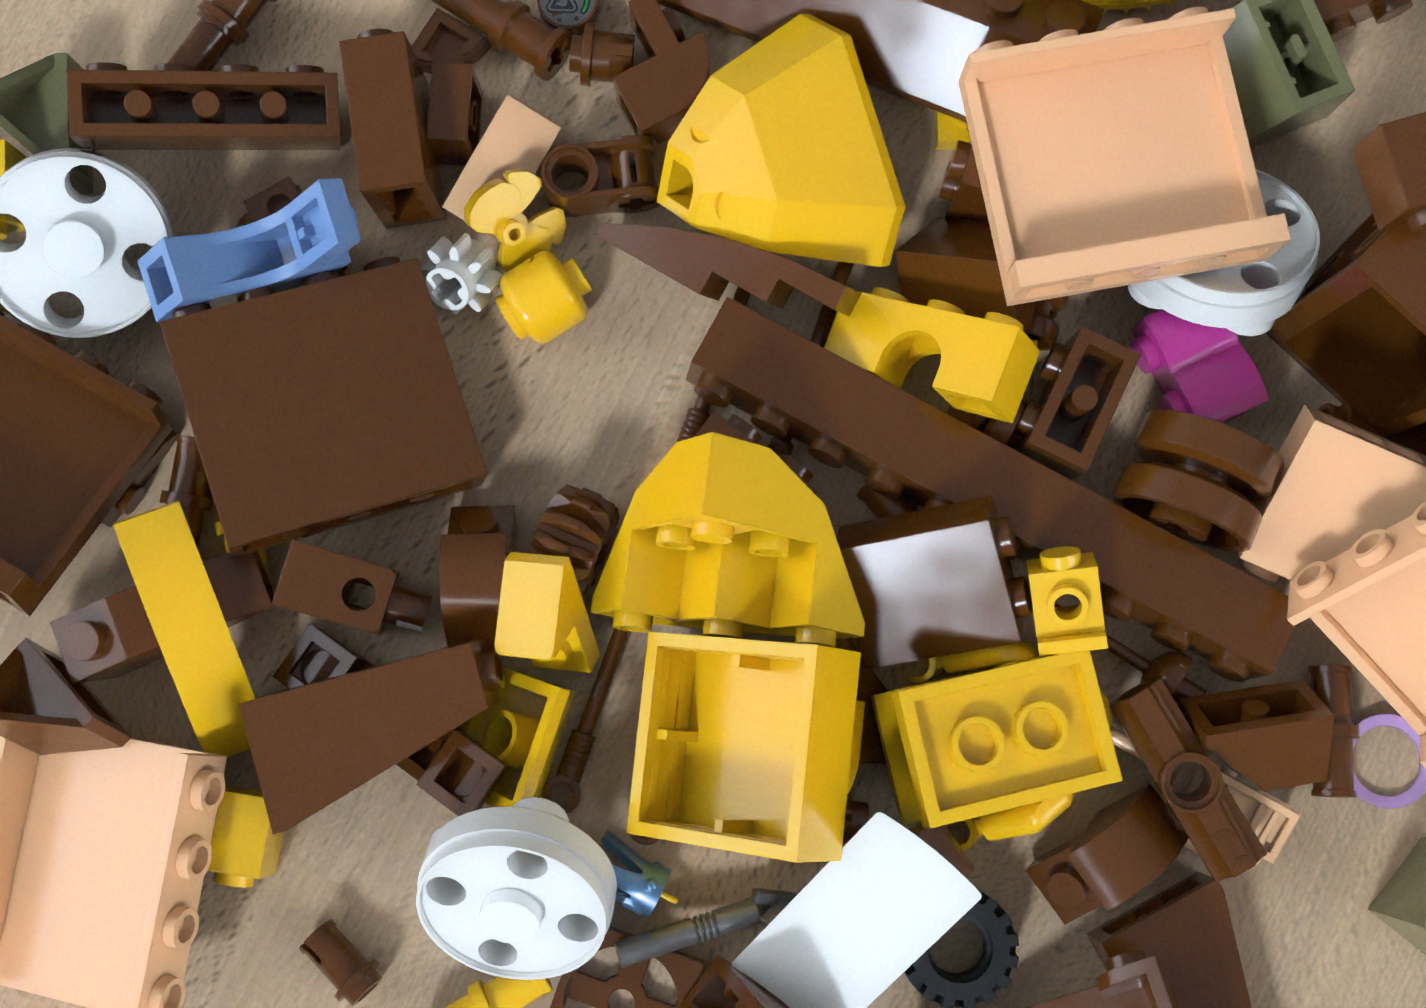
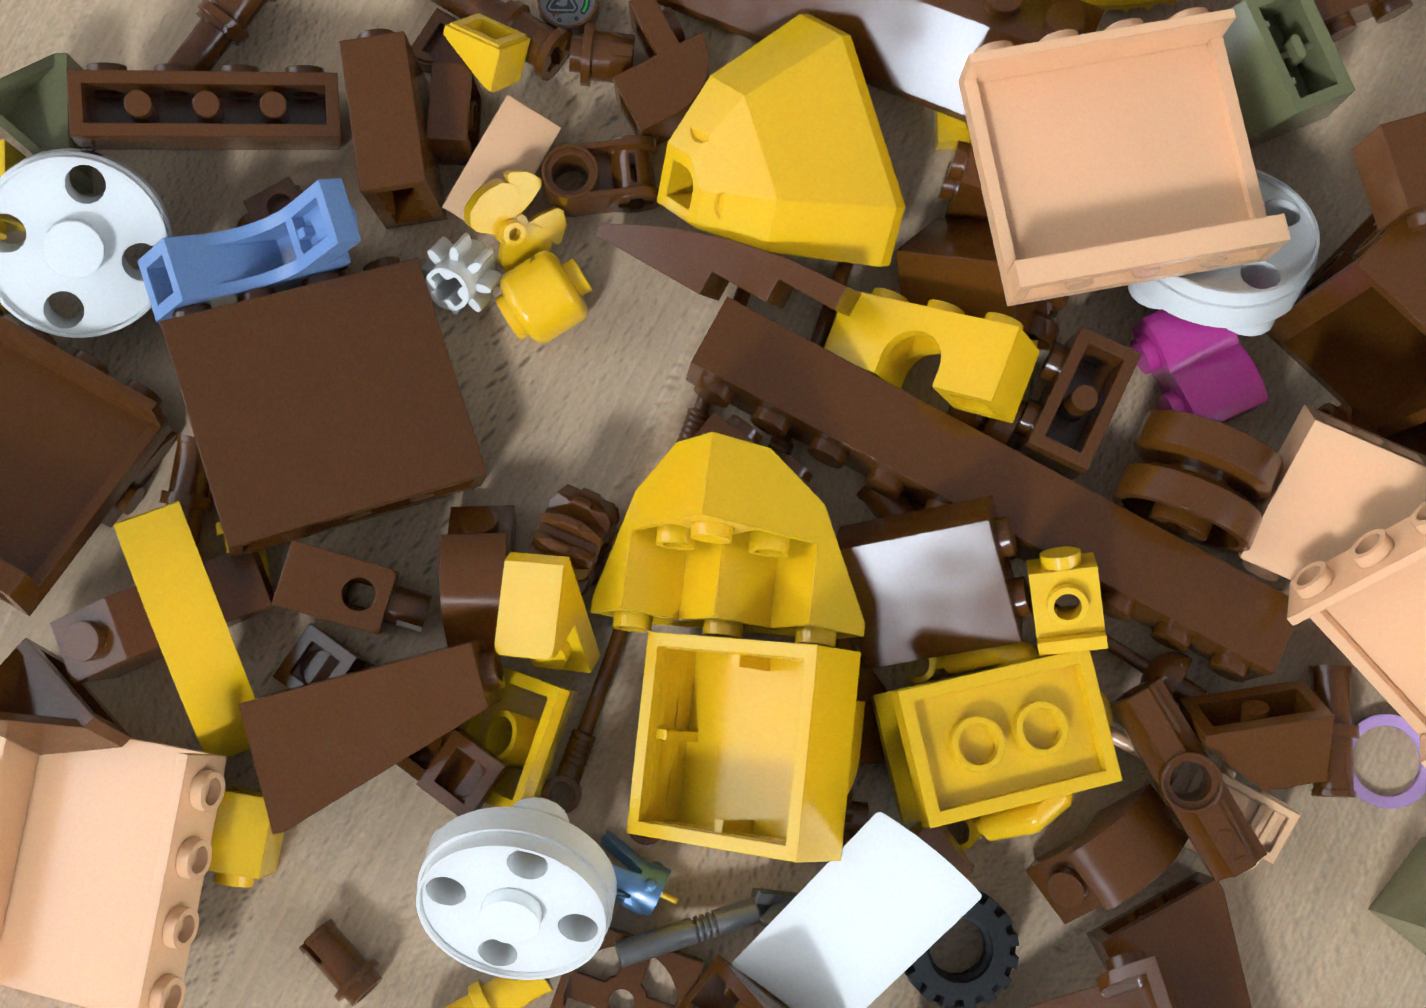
(489, 49): none -> yellow slope

